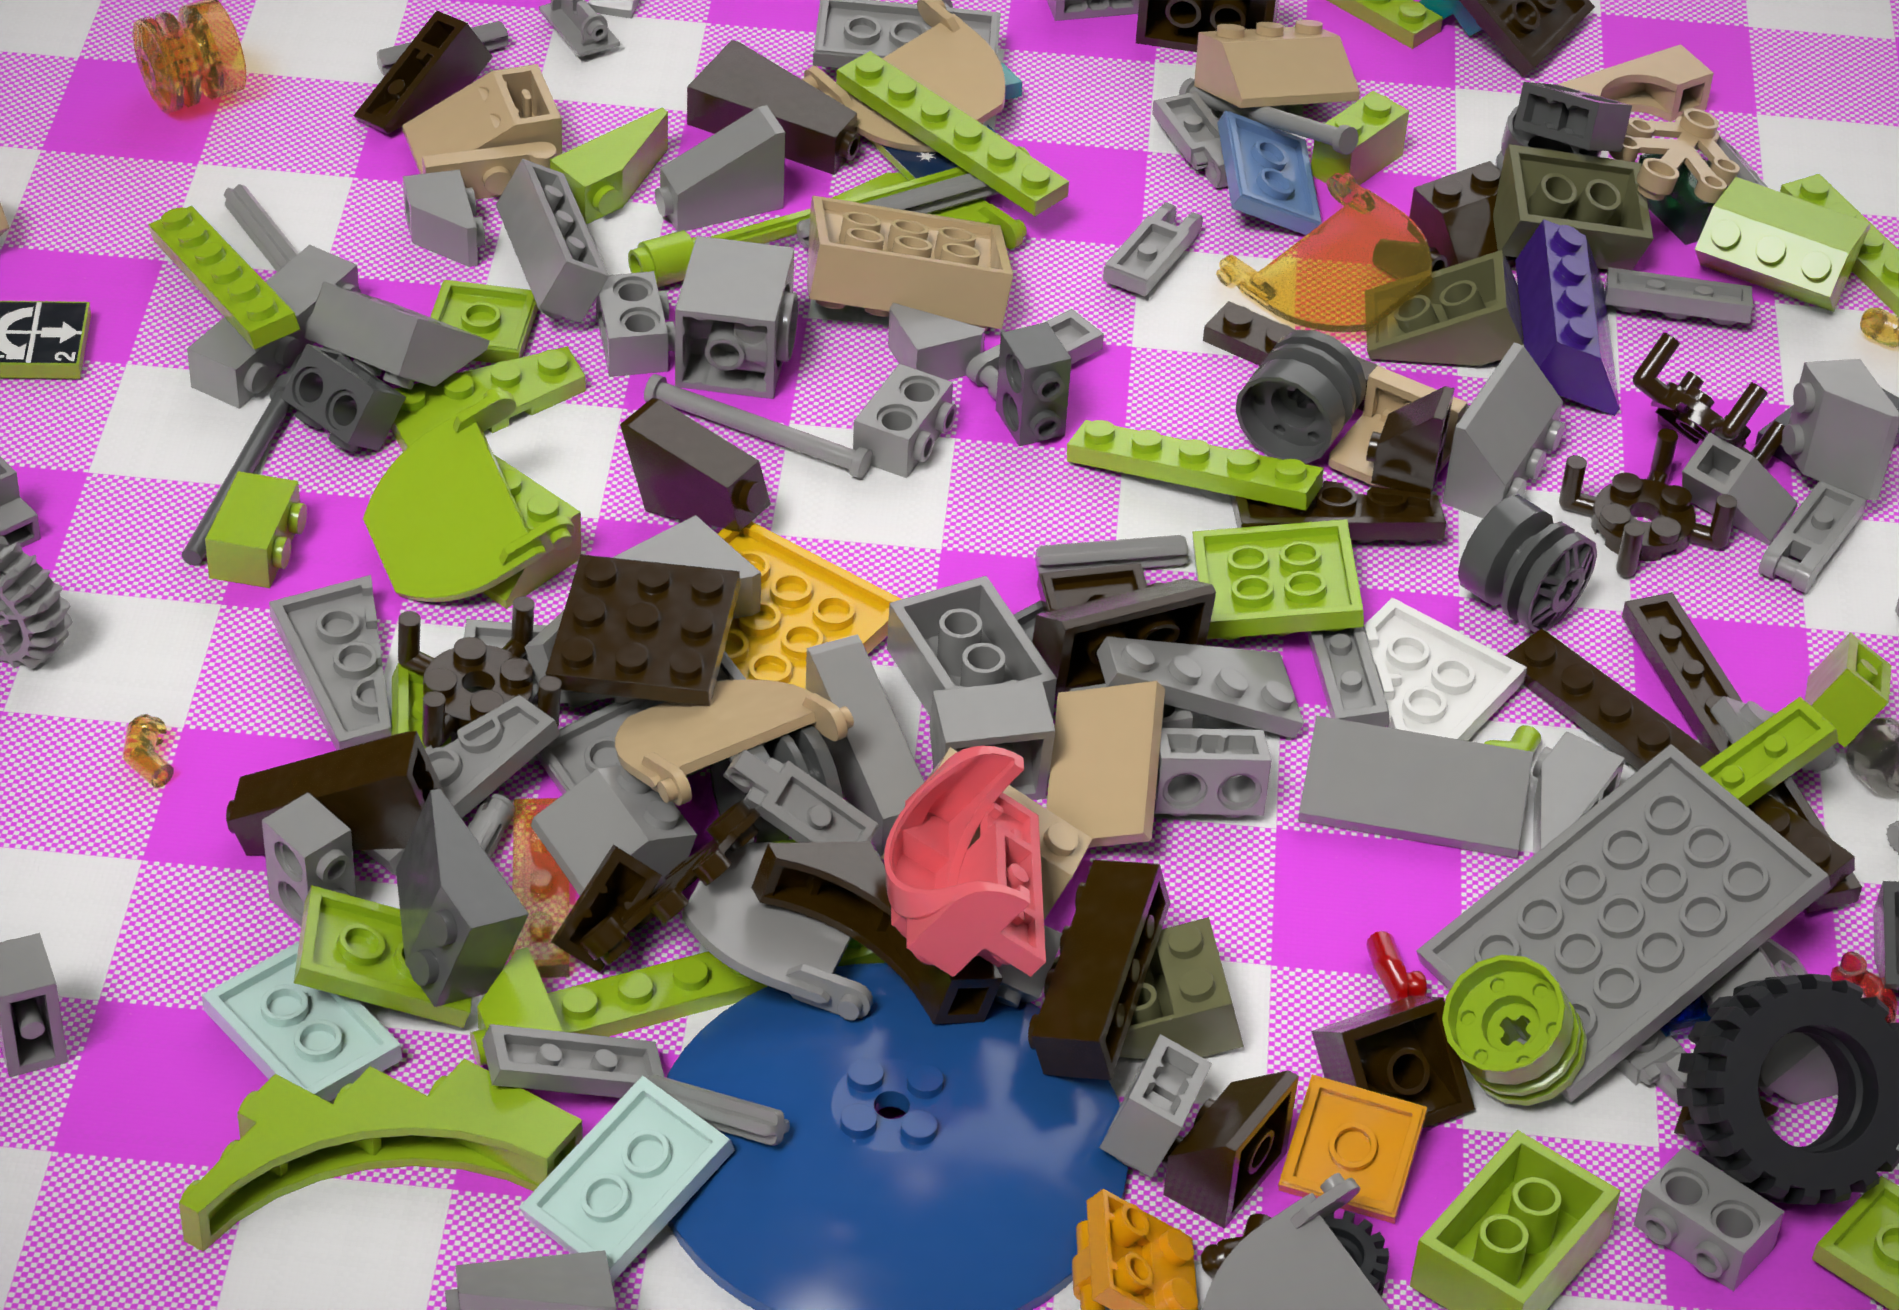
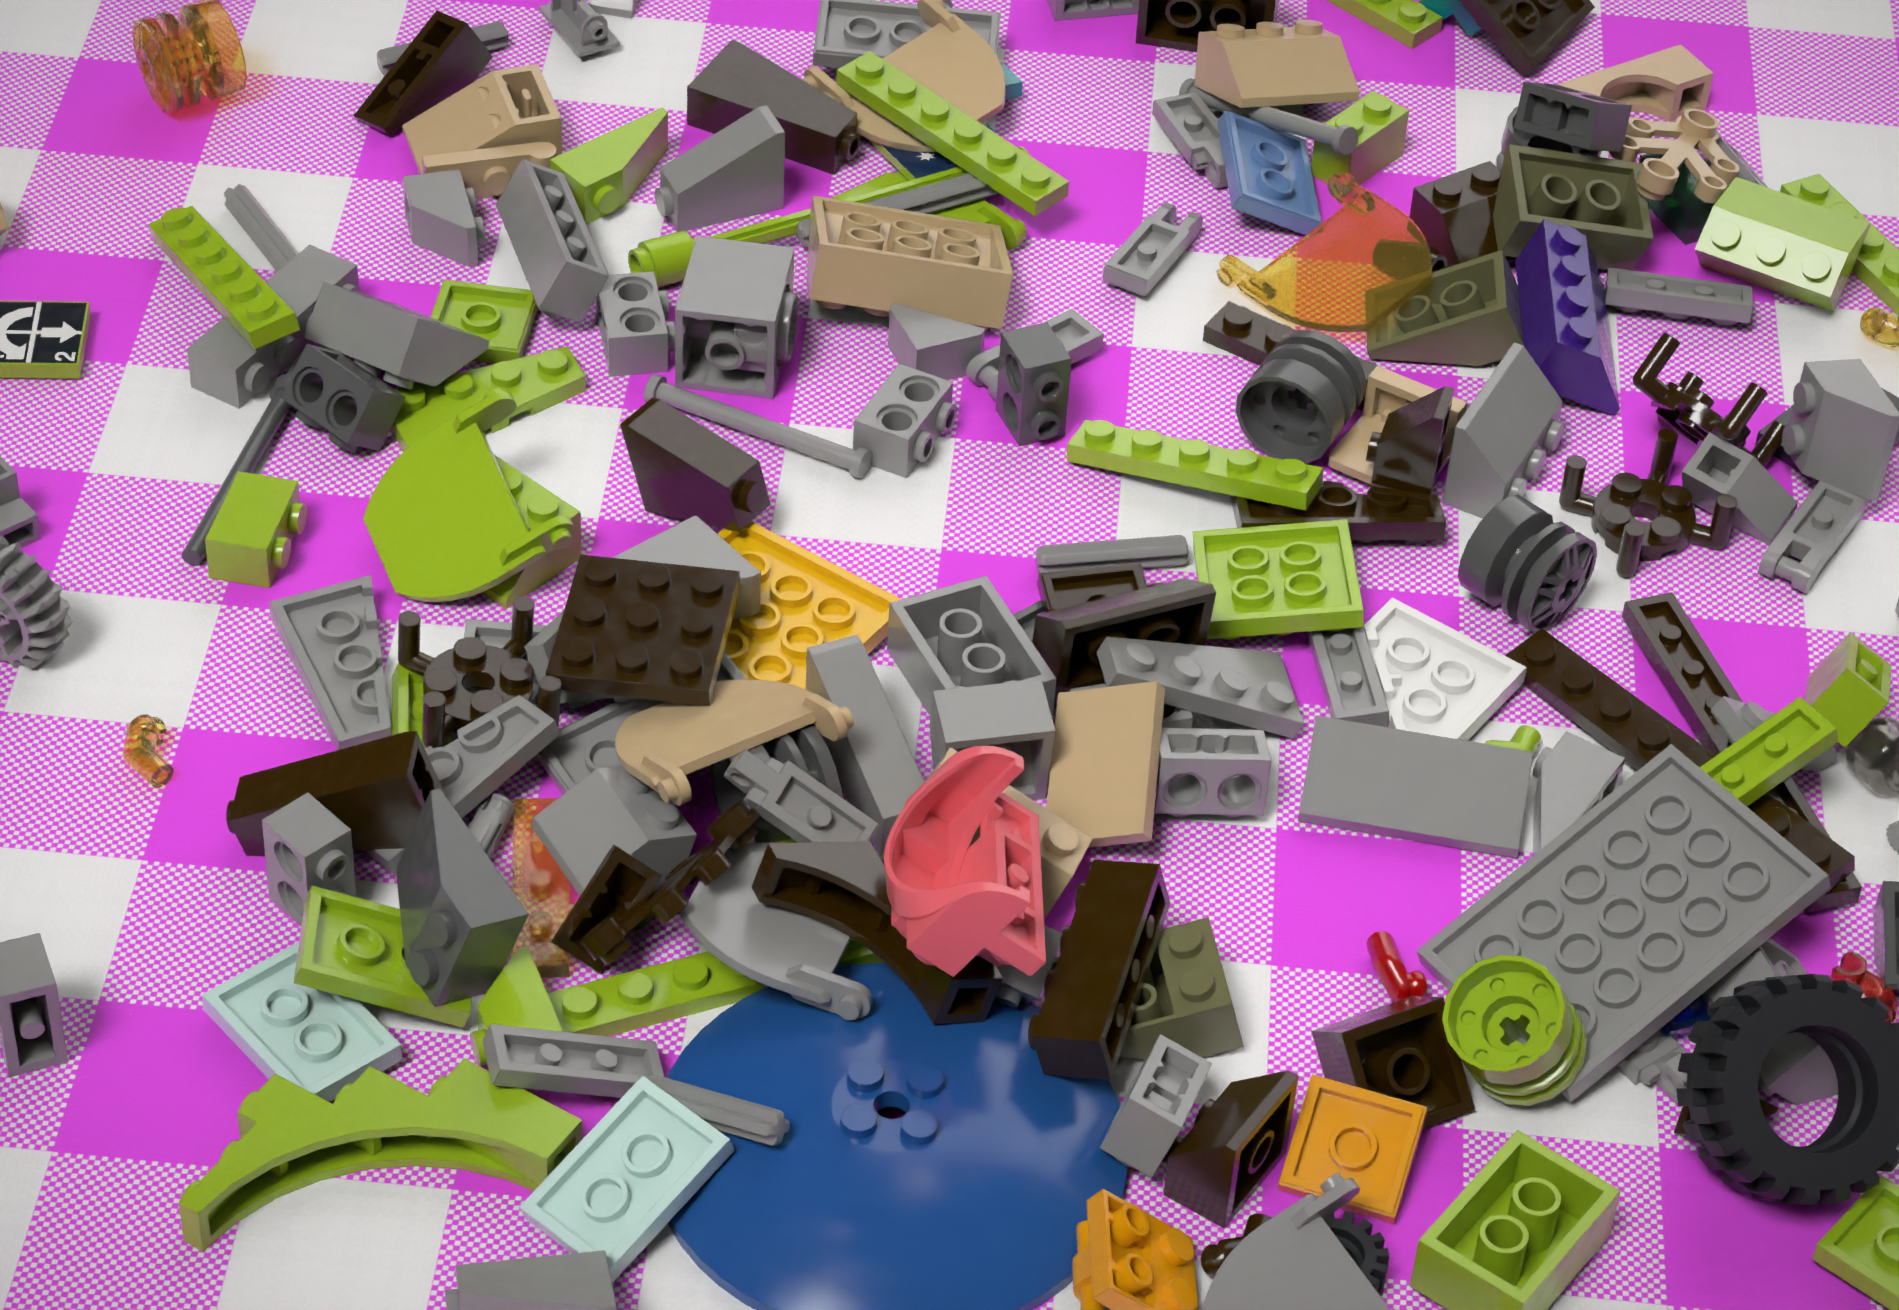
(1708, 1218): light grey brick -> none

